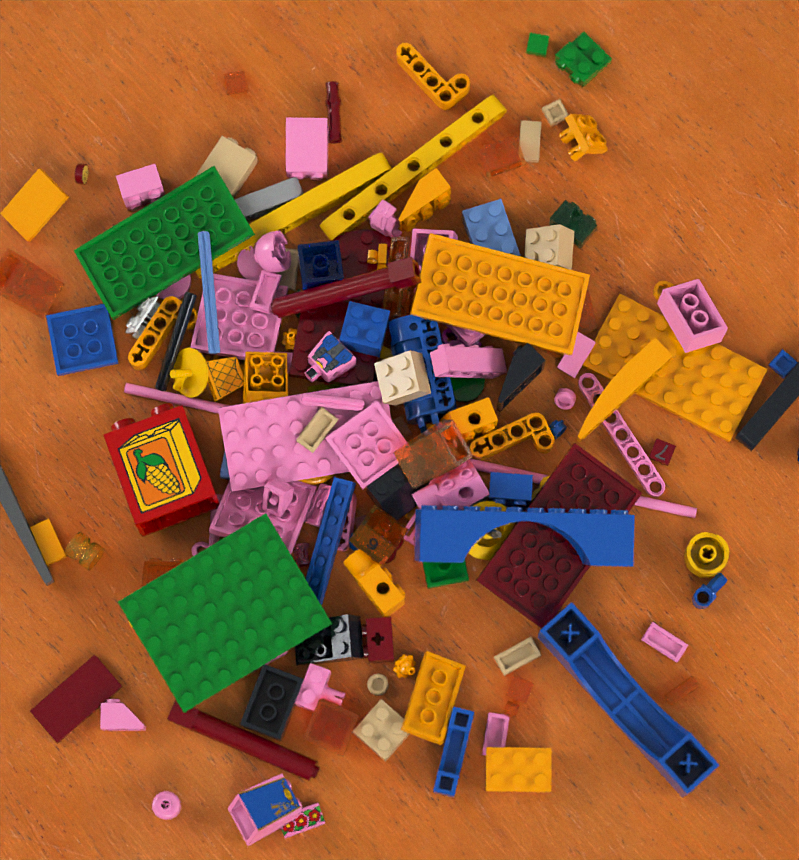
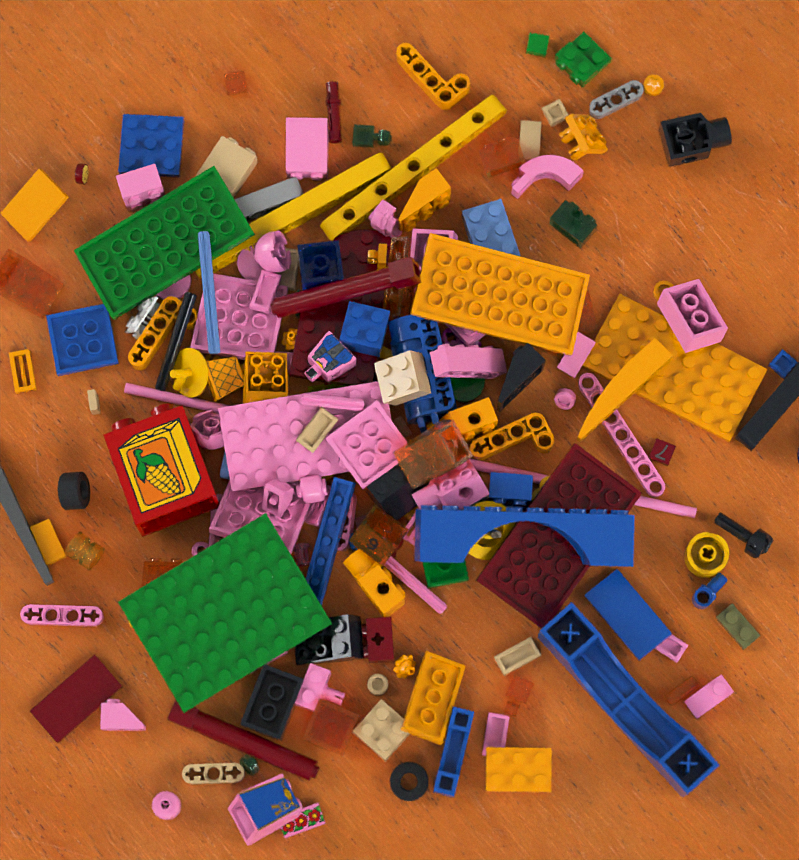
(25, 388): none -> light orange tile
(62, 611): none -> bright pink beam
(74, 490): none -> black tyre
(93, 402): none -> tan tile
(151, 141): none -> blue plate
(197, 768): none -> tan beam
(207, 430): none -> bright pink cylinder
(249, 764): none -> clear green tile
(312, 489): none -> bright pink head
(365, 135): none -> clear green plate
(414, 584): none -> bright pink axle
(418, 791): none -> black tyre
(546, 166): none -> bright pink arch
(550, 245): tan brick -> none
(557, 428): blue plate -> none
(600, 101): none -> light grey beam
(628, 614): none -> blue tile
(653, 85): none -> light orange tile
(693, 137): none -> black brick
(709, 696): none -> bright pink slope
(737, 626): none -> olive plate
(756, 543): none -> black piece

